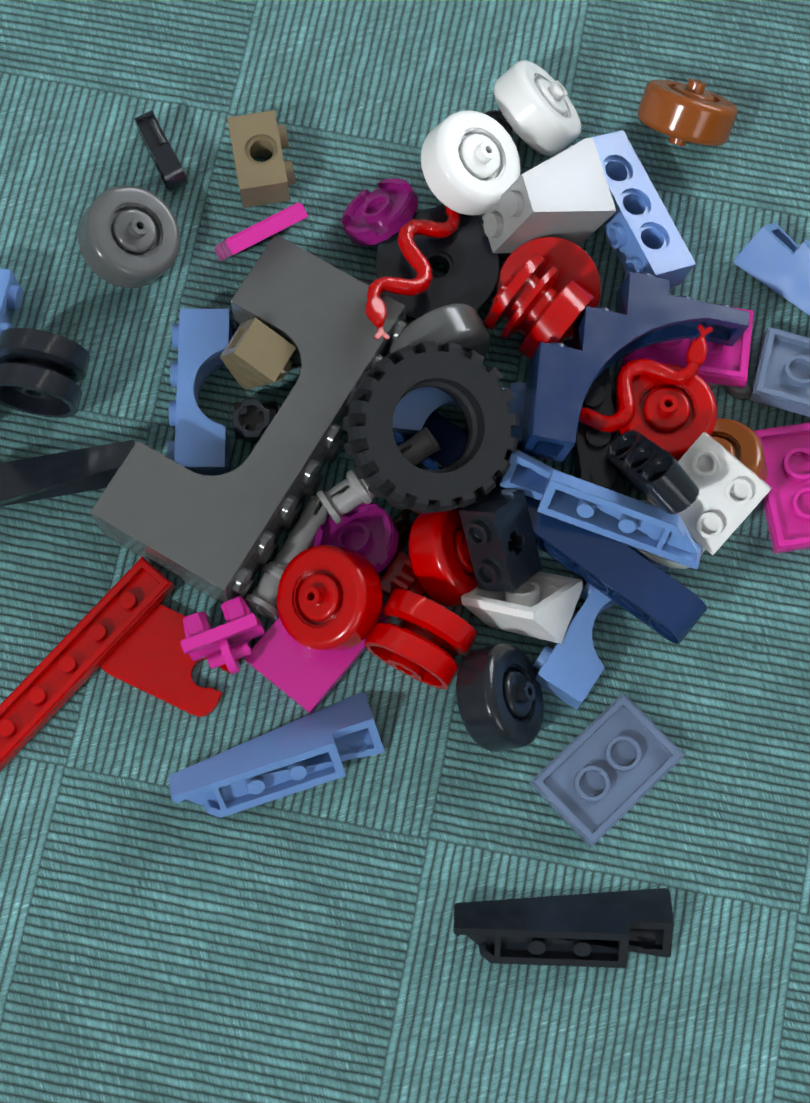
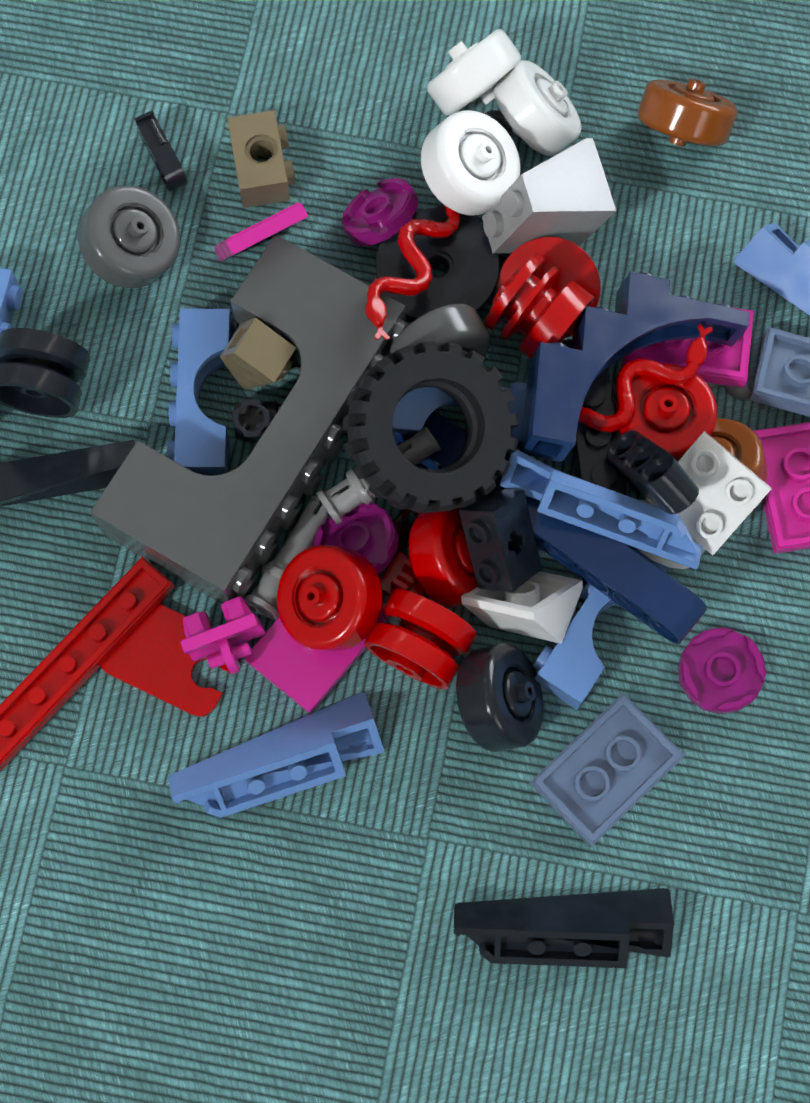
(473, 72): none -> white wheel
(641, 225): brick -> none
(721, 670): none -> magenta tile

